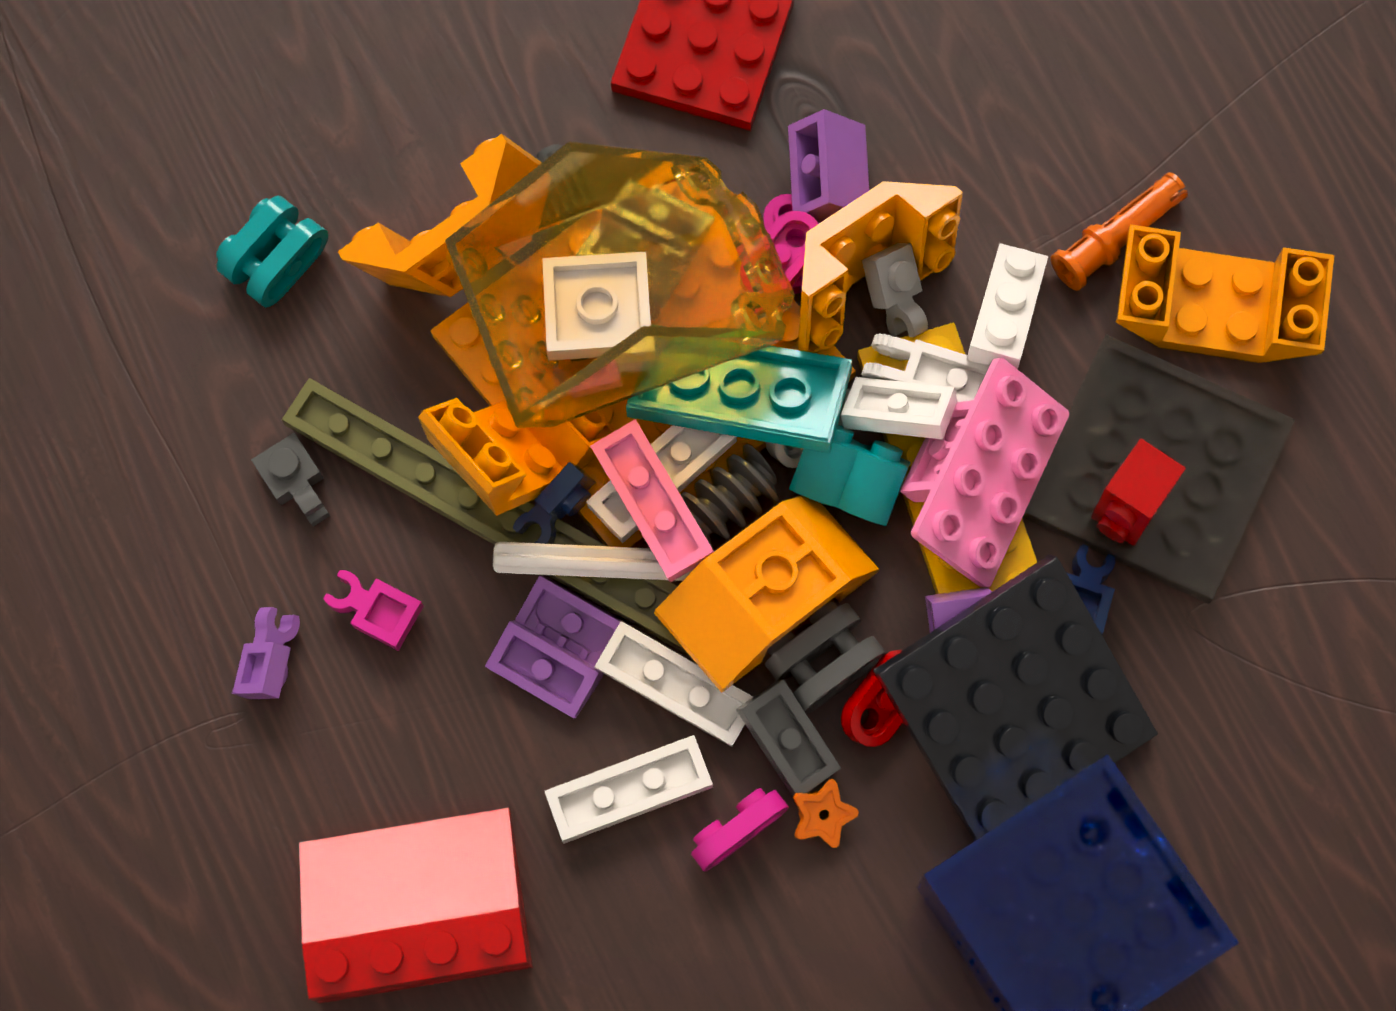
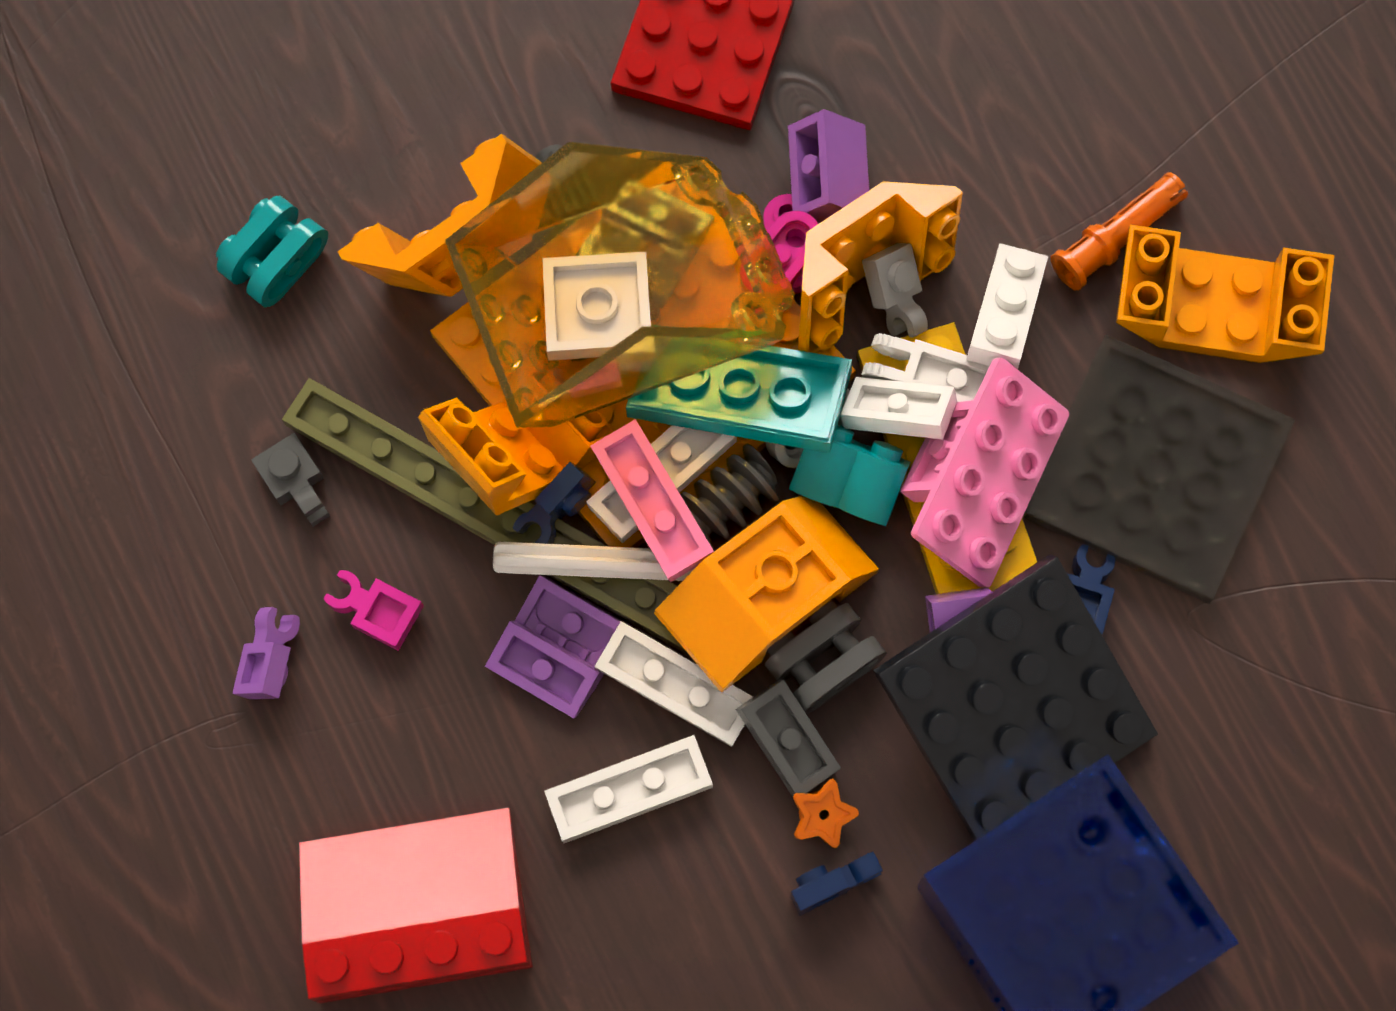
(720, 841): dark pink plate -> none
(821, 886): none -> dark blue plate
(883, 717): red plate -> none
(1136, 493): red brick -> none

